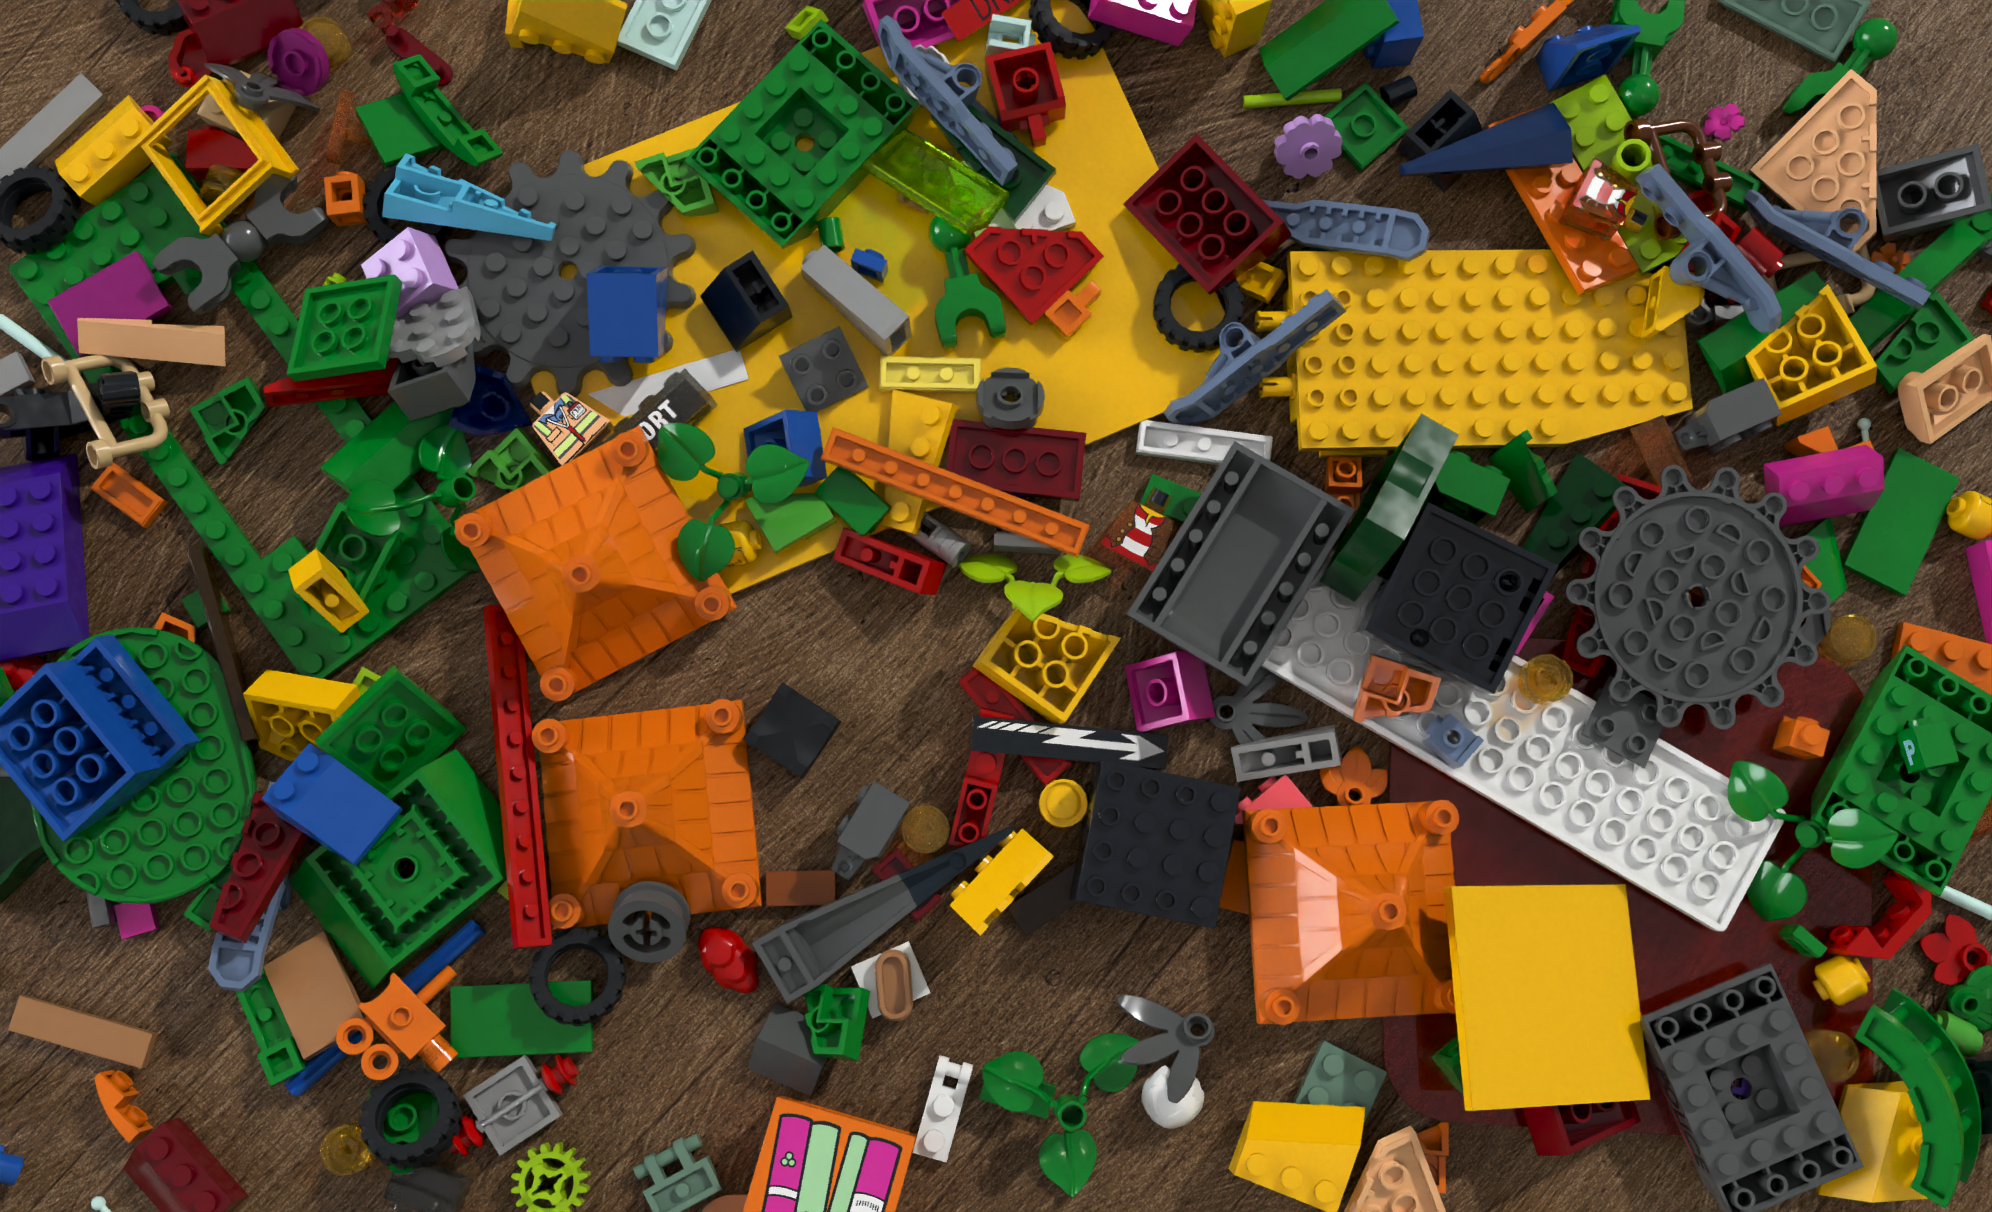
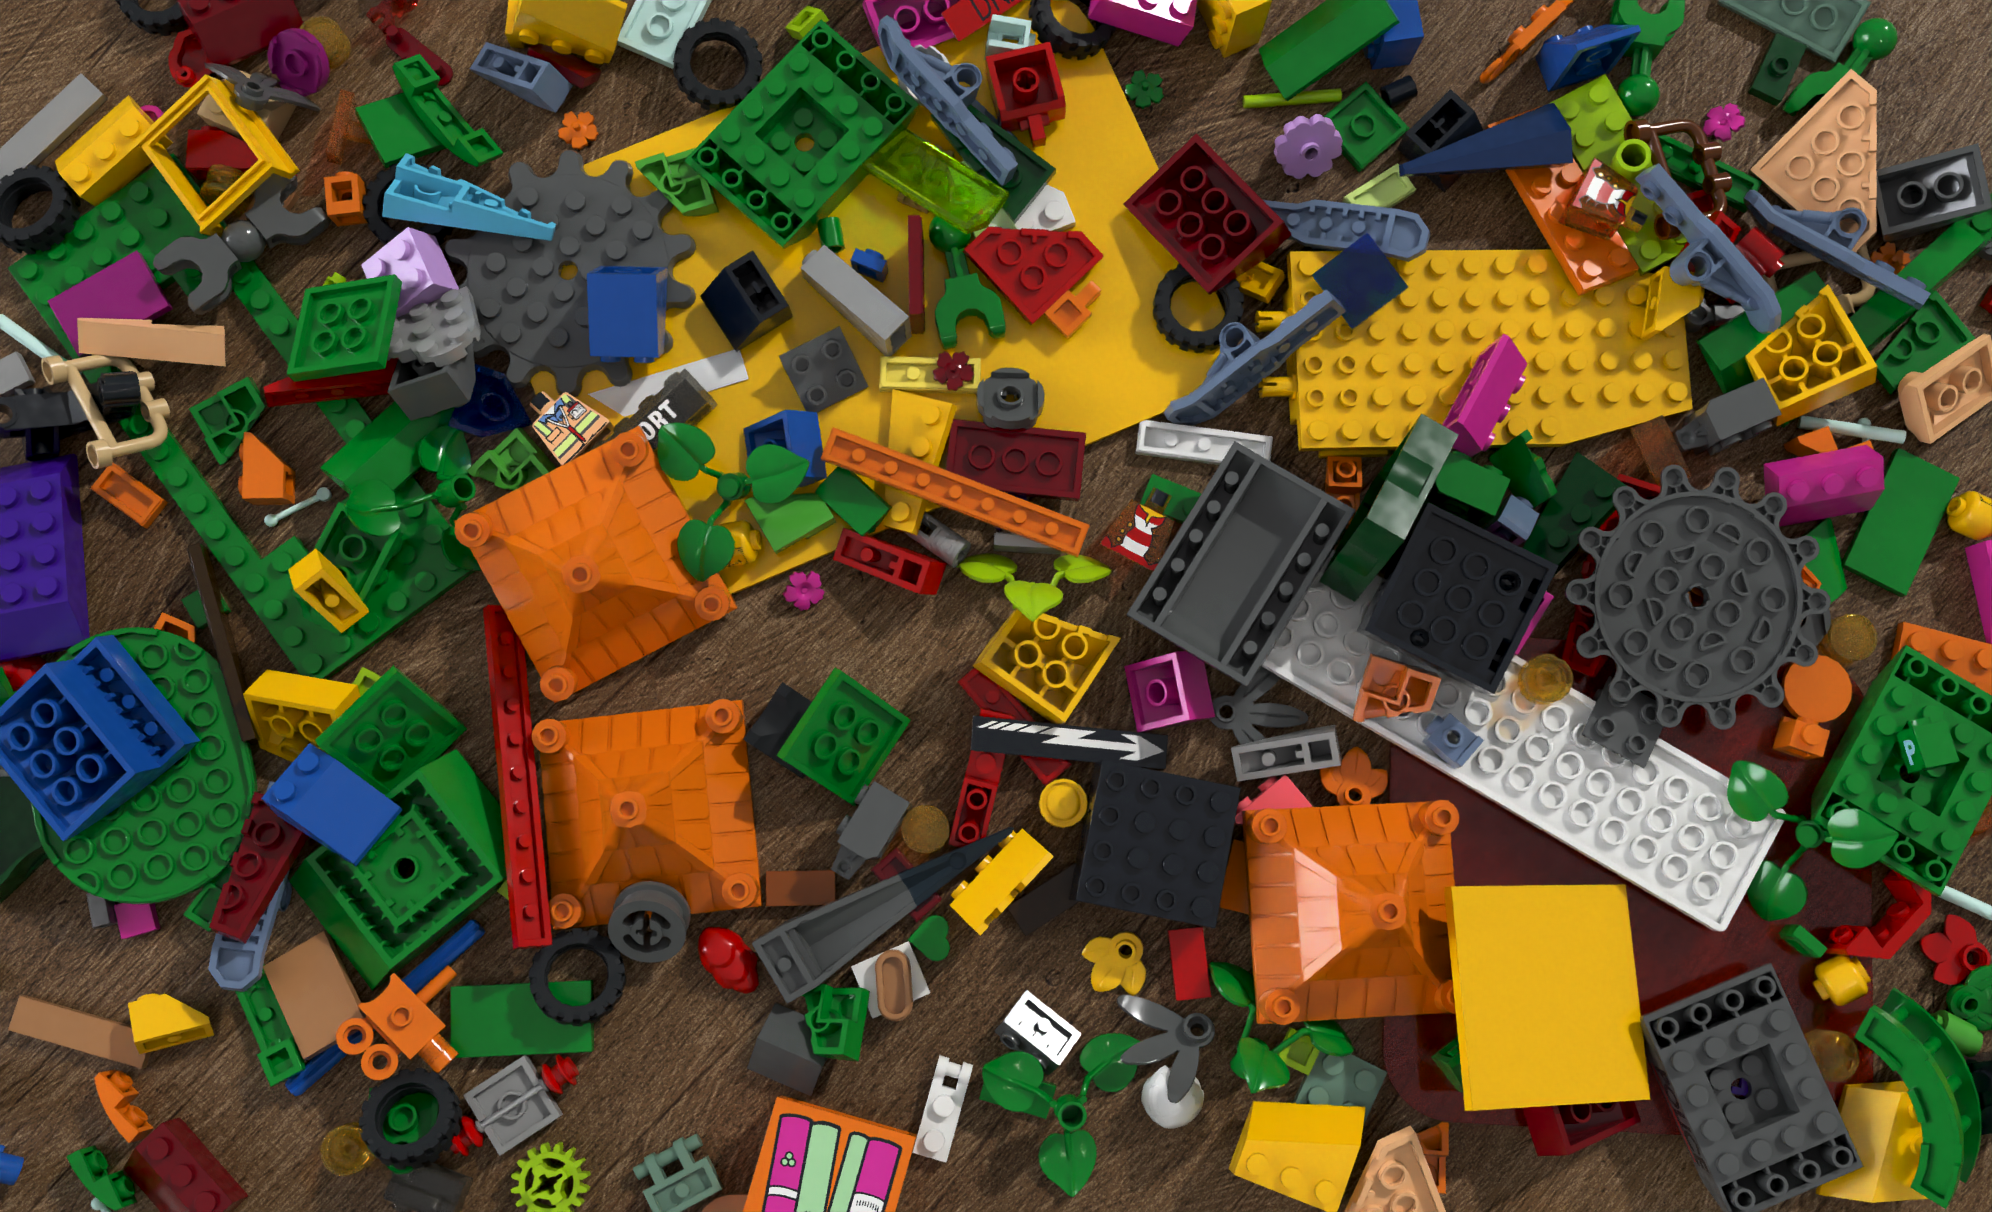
(112, 1189): none -> green slope
(165, 1022): none -> yellow slope
(265, 474): none -> orange slope
(322, 494): none -> light aqua hinge
(522, 76): none -> sand blue slope
(571, 67): none -> dark red tile
(578, 129): none -> orange plant
(723, 32): none -> black tyre
(804, 590): none -> dark pink plant
(843, 736): none -> green plate
(916, 274): none -> dark red tile
(931, 938): none -> green tile
(953, 370): none -> dark red plant
(1037, 1031): none -> bracket
(1112, 966): none -> yellow plate
(1144, 89): none -> green plant
(1189, 963): none -> red tile
(1253, 1059): none -> green plant
(1300, 1054): none -> lime plate
(1361, 280): none -> clear blue plate
(1383, 190): none -> yellowish green tile
(1485, 396): none -> dark pink slope
(1513, 520): none -> sand blue slope
(1776, 69): none -> dark green plate
(1817, 690): none -> orange tile
(1853, 429): none -> light aqua bar

